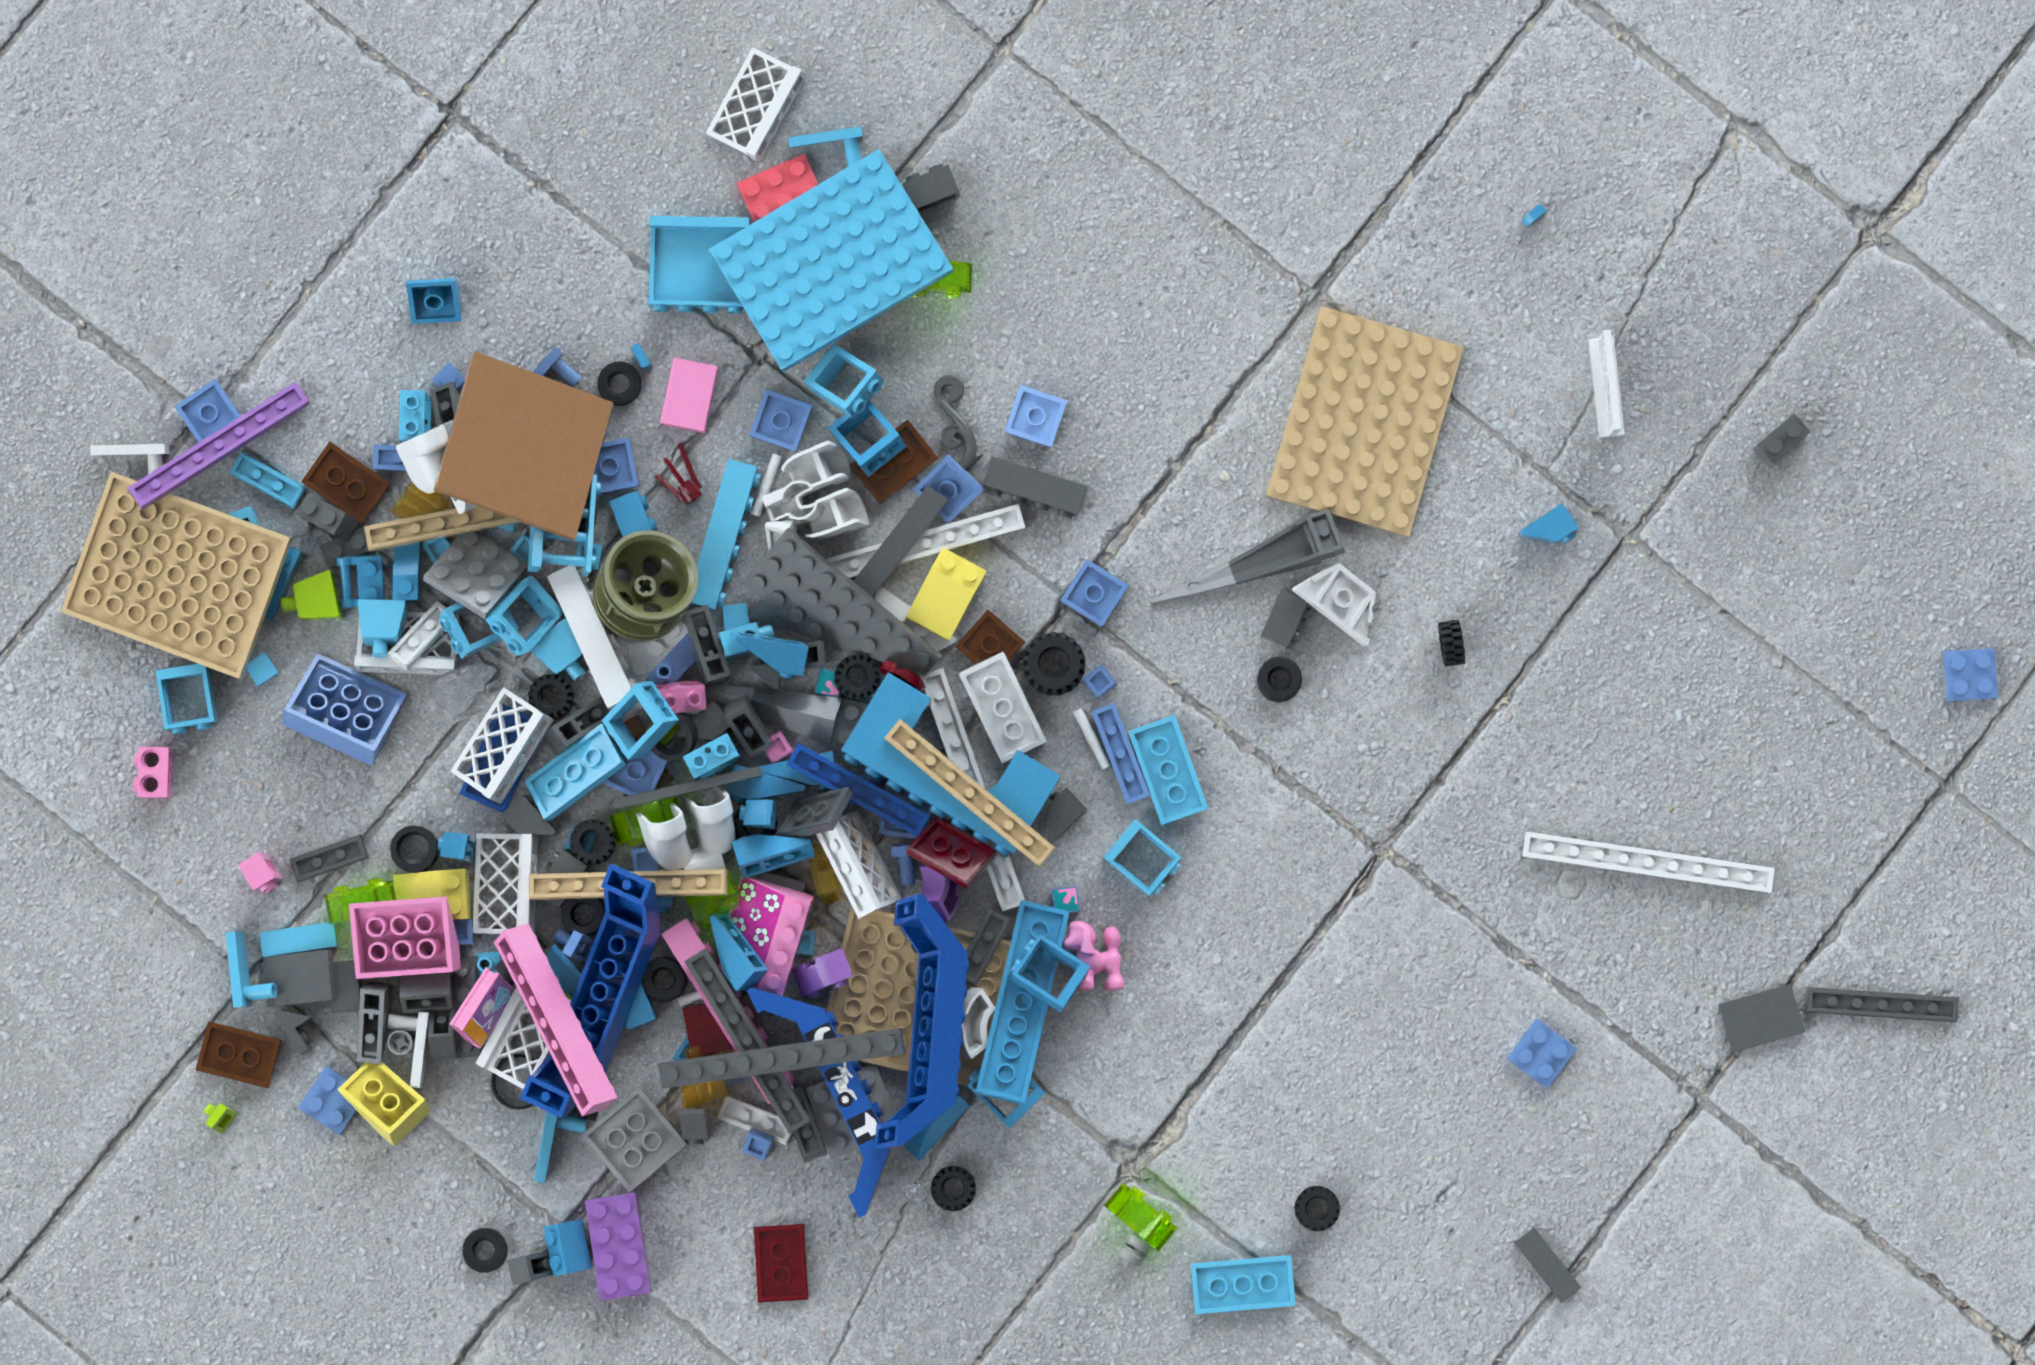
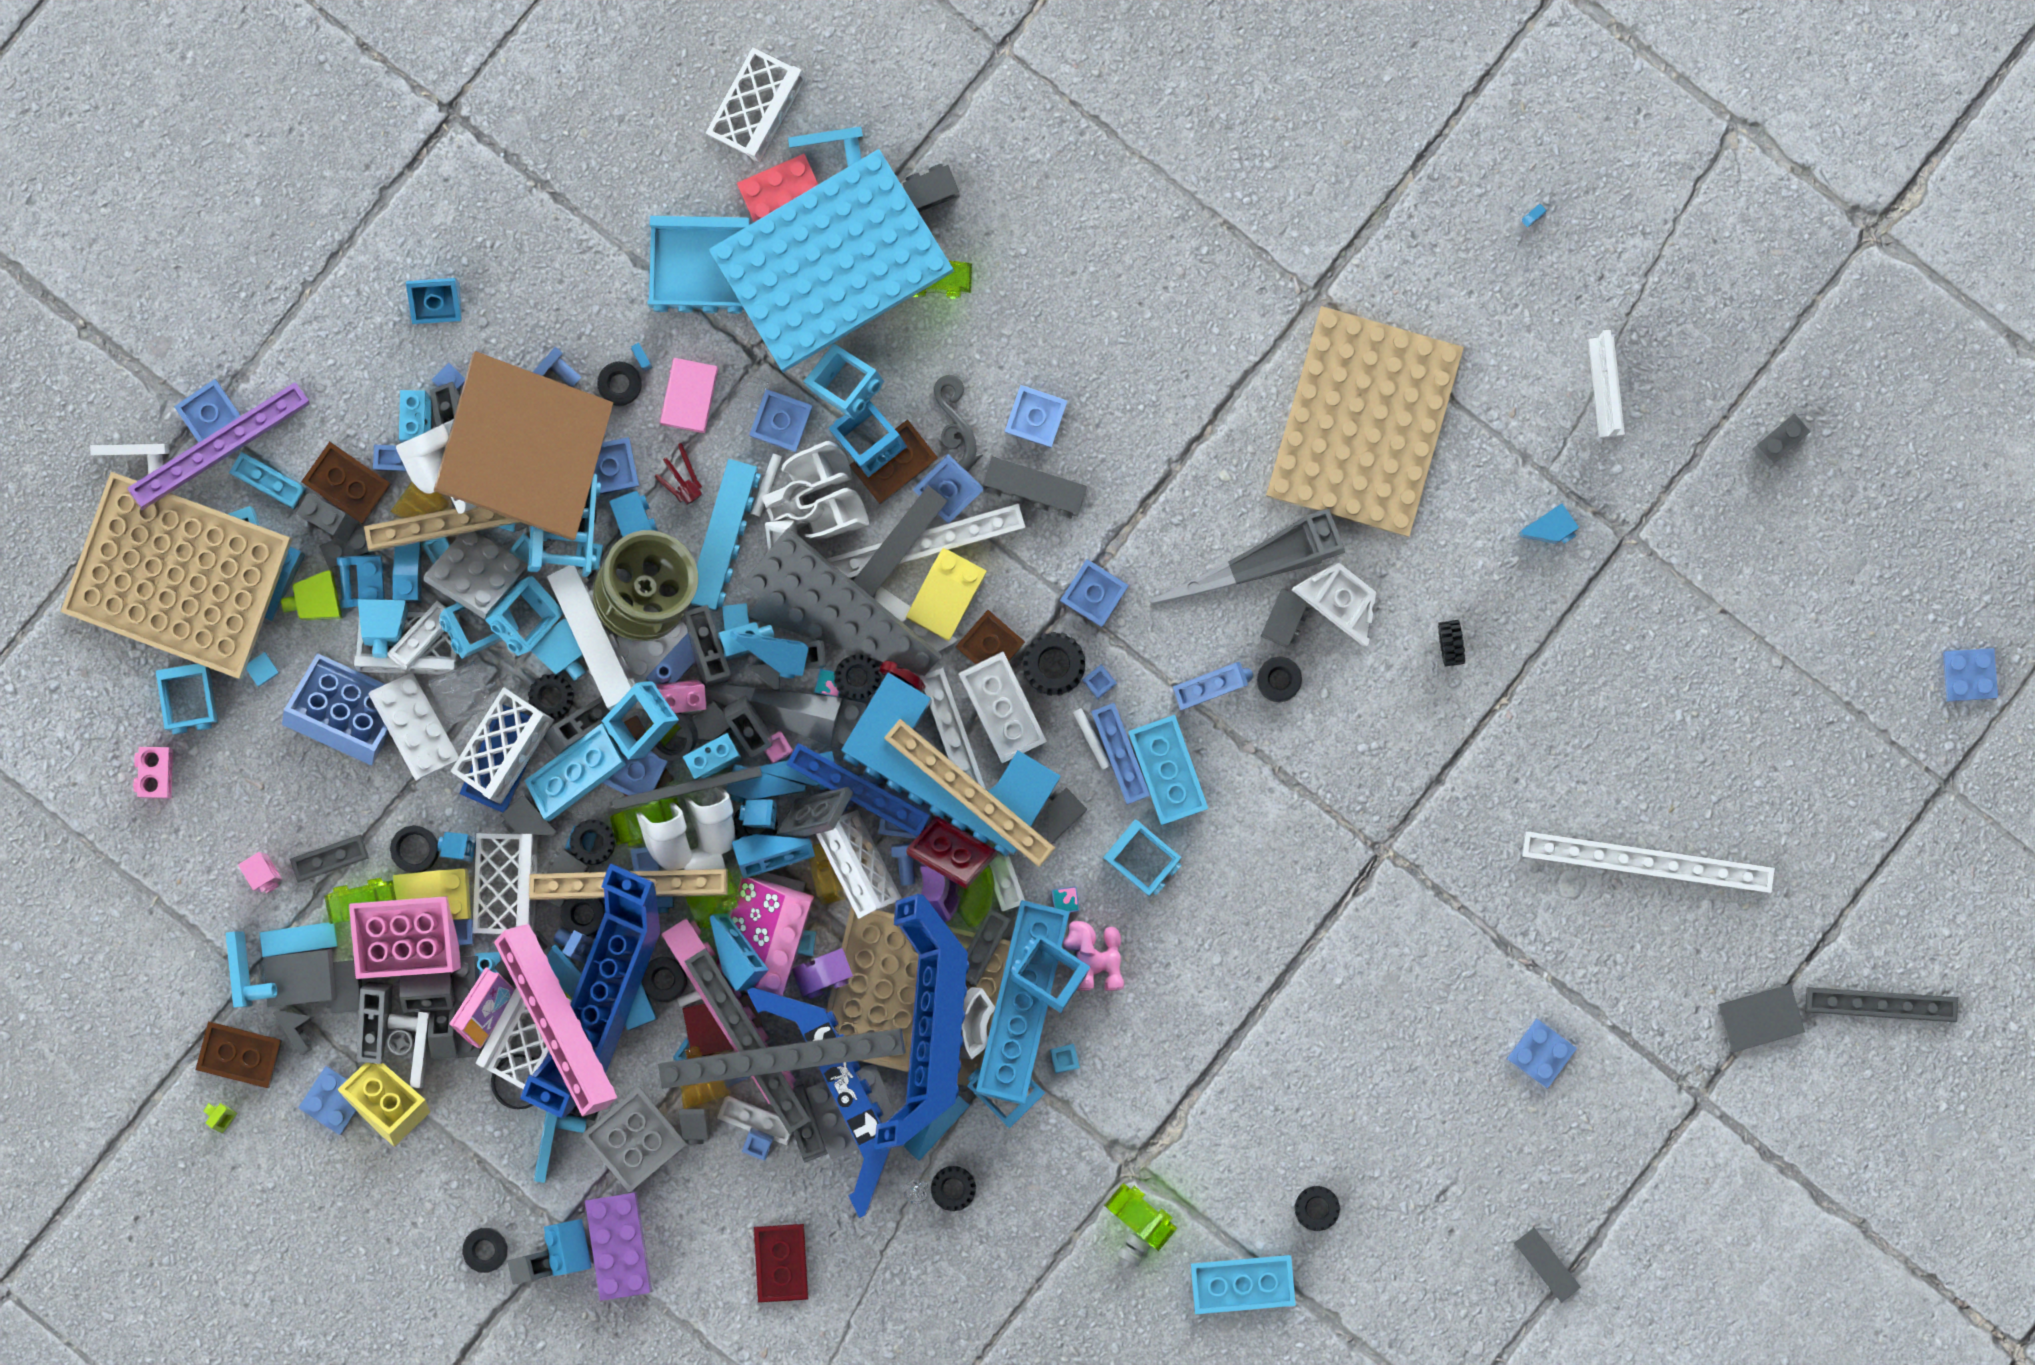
(414, 726): none -> white plate
(977, 898): none -> clear neon green brick
(1064, 1058): none -> medium azure tile
(1212, 685): none -> medium blue piece

